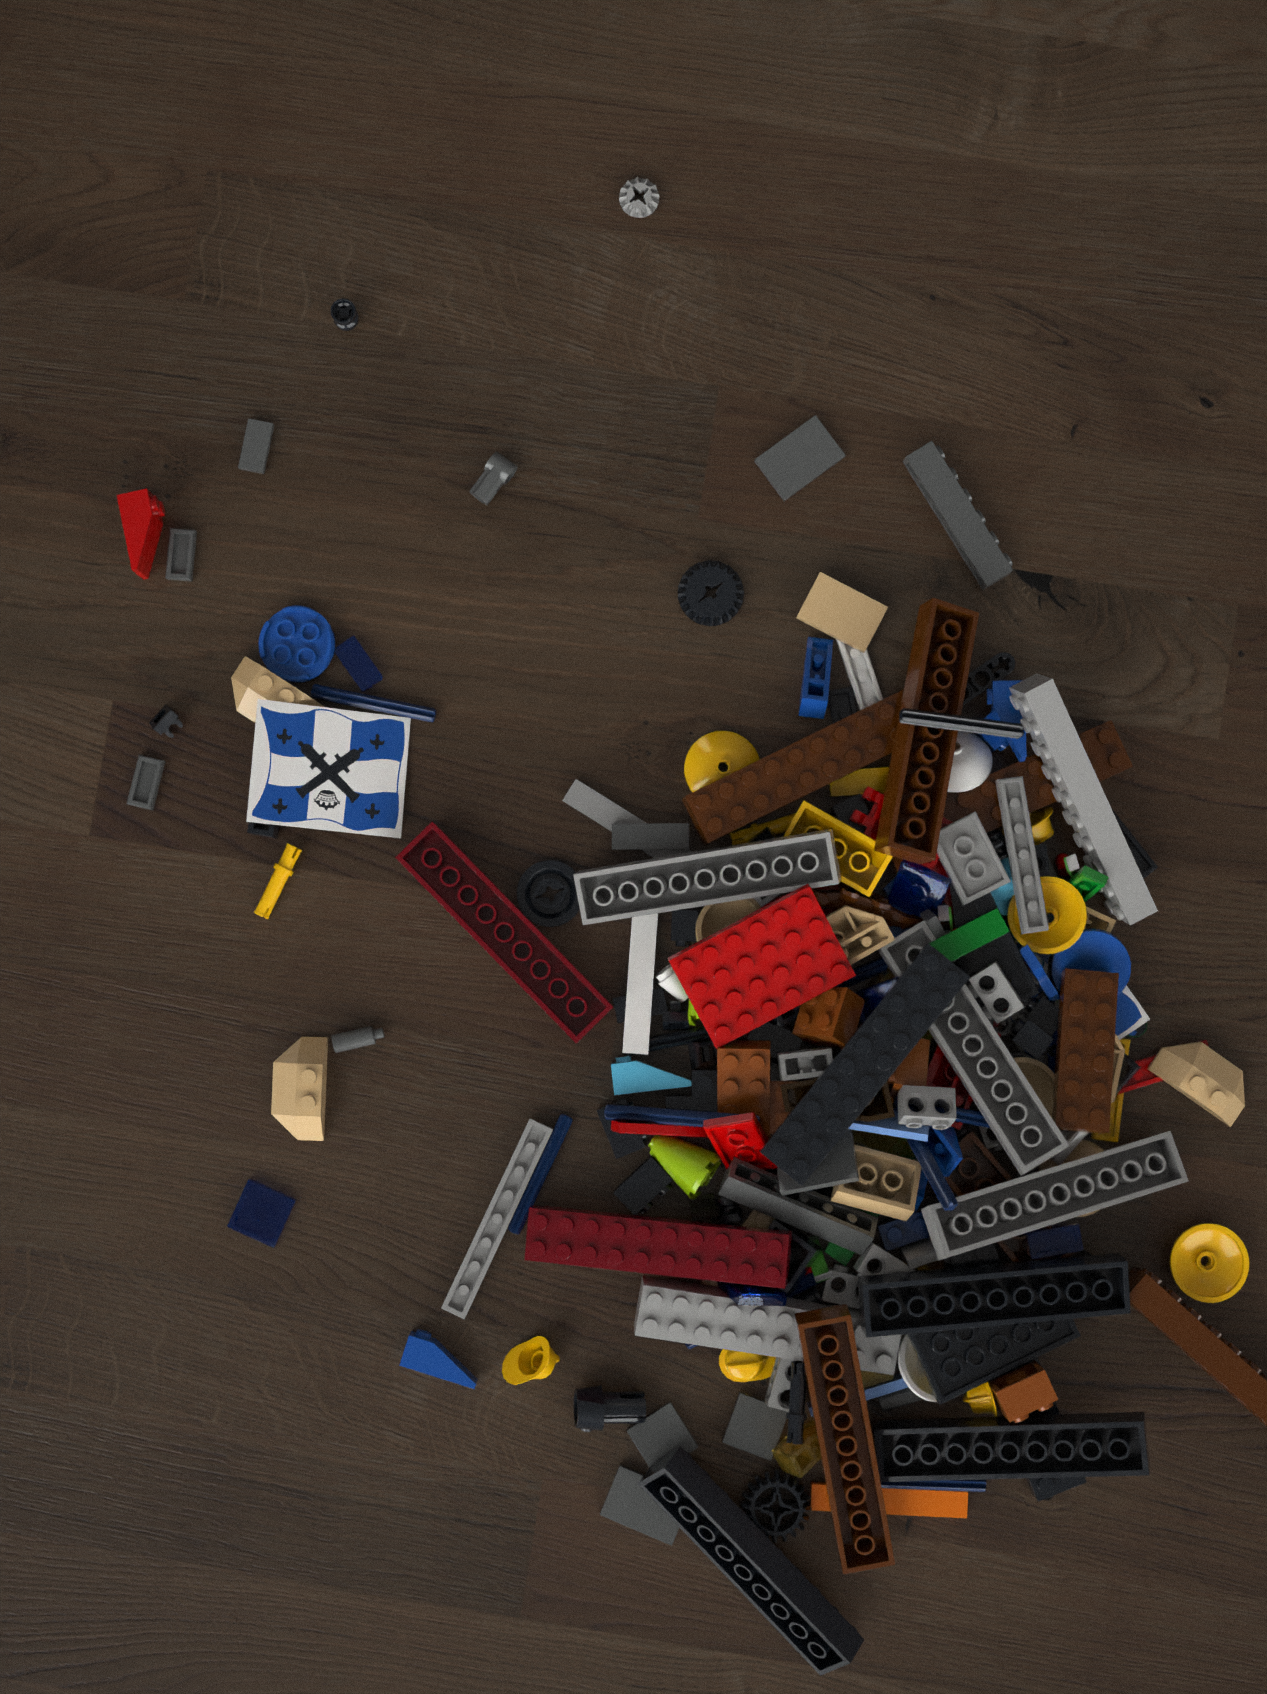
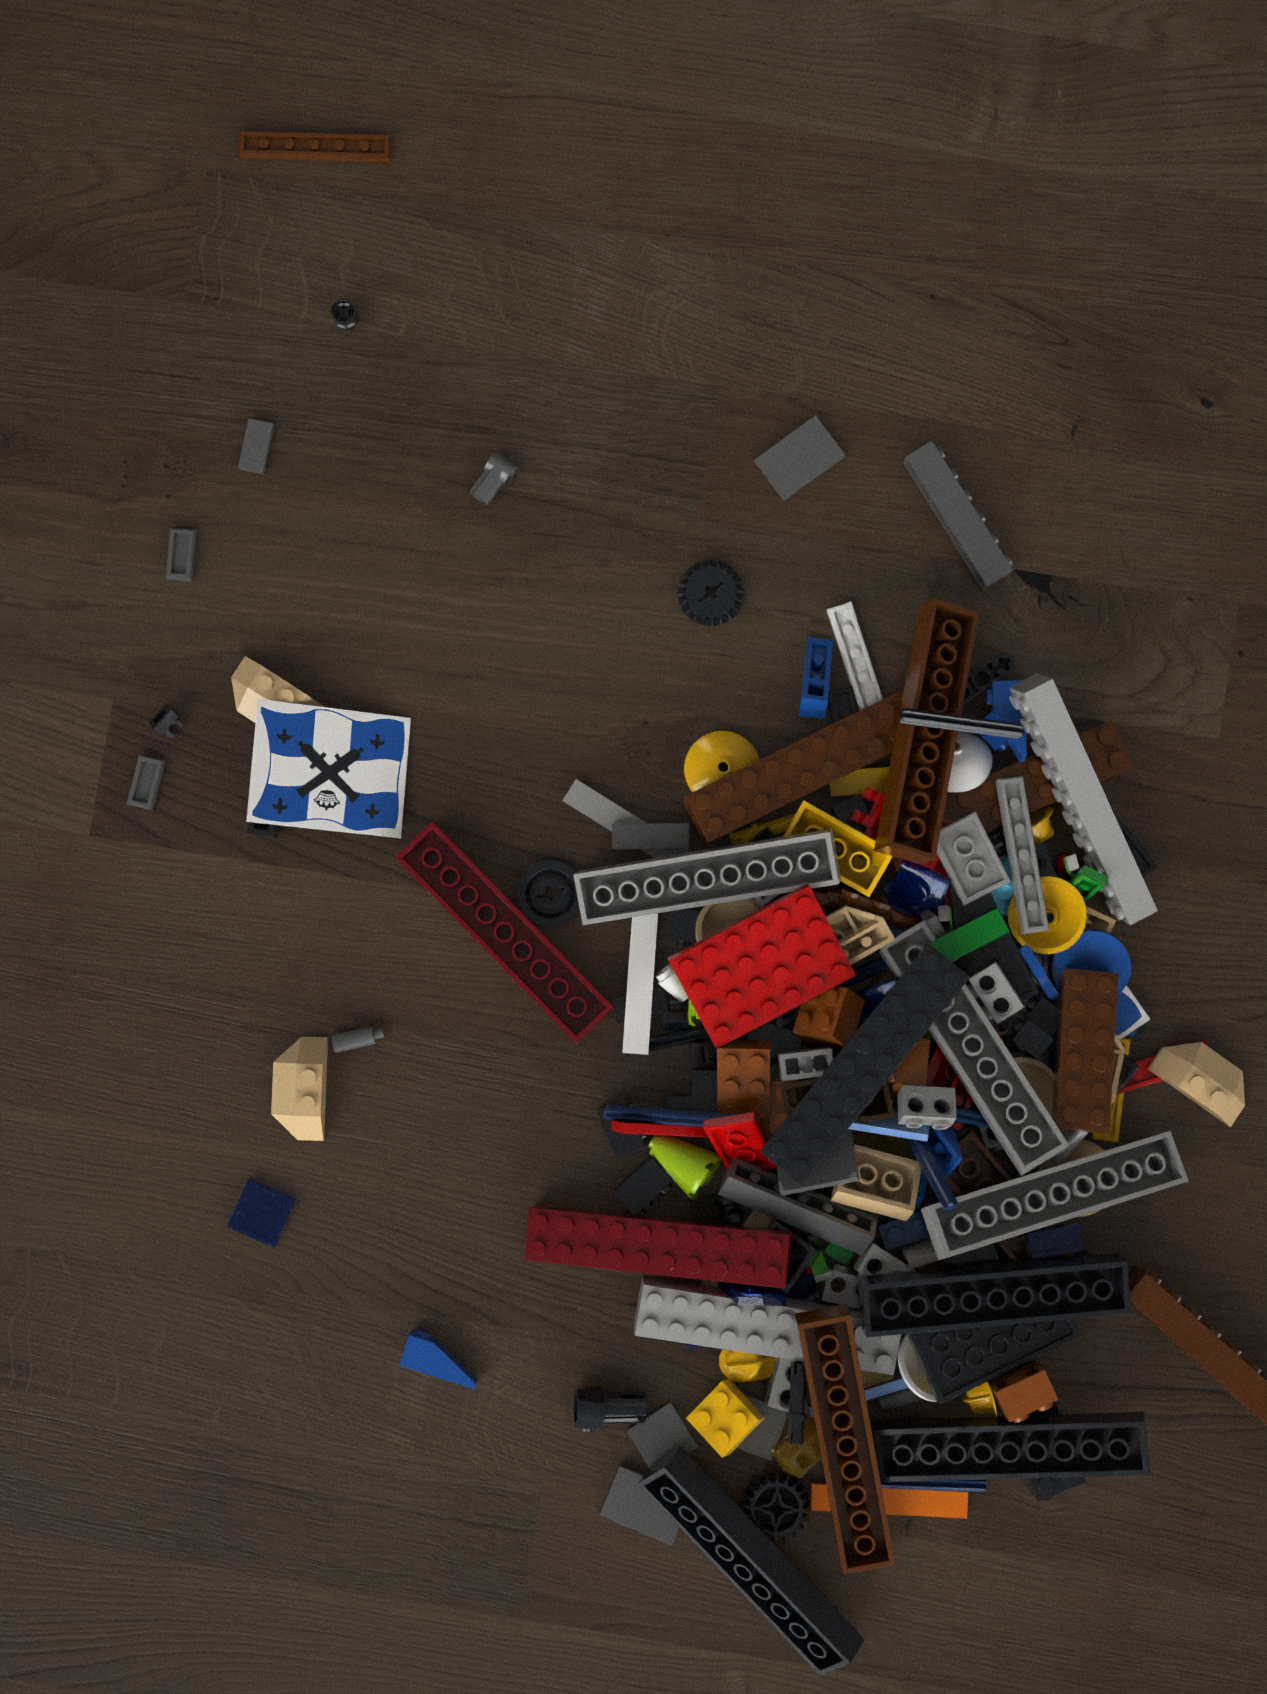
(142, 528): red slope -> none
(278, 880): yellow pin -> none
(297, 644): blue tile -> none
(314, 146): none -> reddish brown tile
(358, 663): clear blue tile -> none
(373, 703): dark blue axle -> none
(497, 1218): light grey plate -> none
(529, 1361): yellow piece -> none
(540, 1173): dark blue axle -> none
(637, 208): light grey gear -> none
(641, 1077): medium azure slope -> none
(725, 1418): none -> yellow brick
(842, 612): tan tile -> none
(1225, 1268): yellow dish -> none

